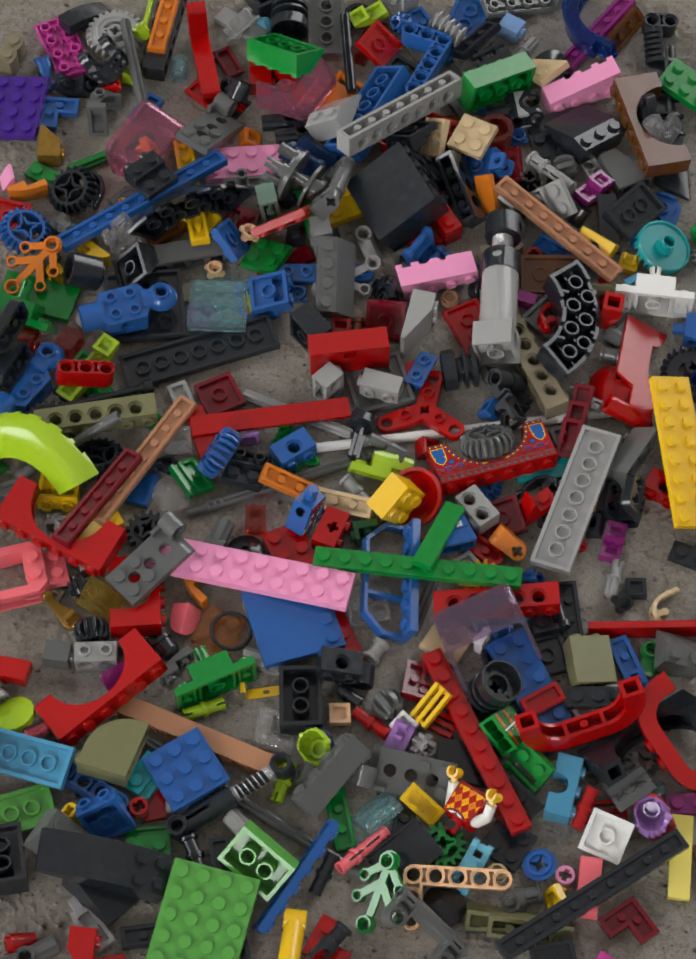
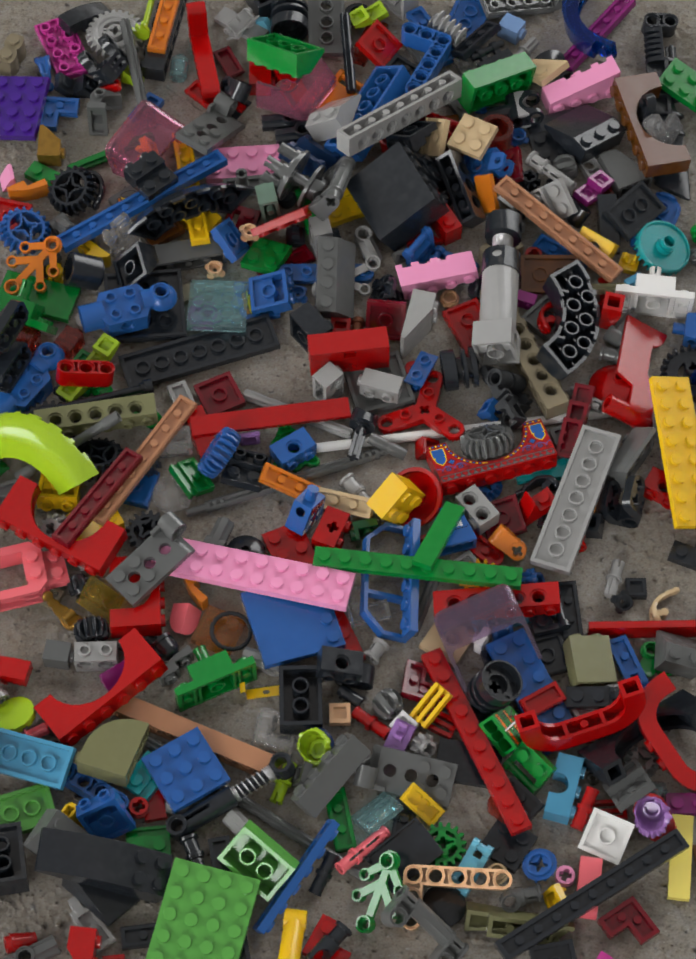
(166, 461): black plate -> none
(204, 708): lime pin -> none
(249, 137): orange slope -> none
(252, 527): clear red brick -> none
(381, 464): lime plate -> none
(398, 20): blue gear -> none
(467, 805): torso -> none
(613, 541): magenta slope -> none
(626, 27): reddish brown plate -> none

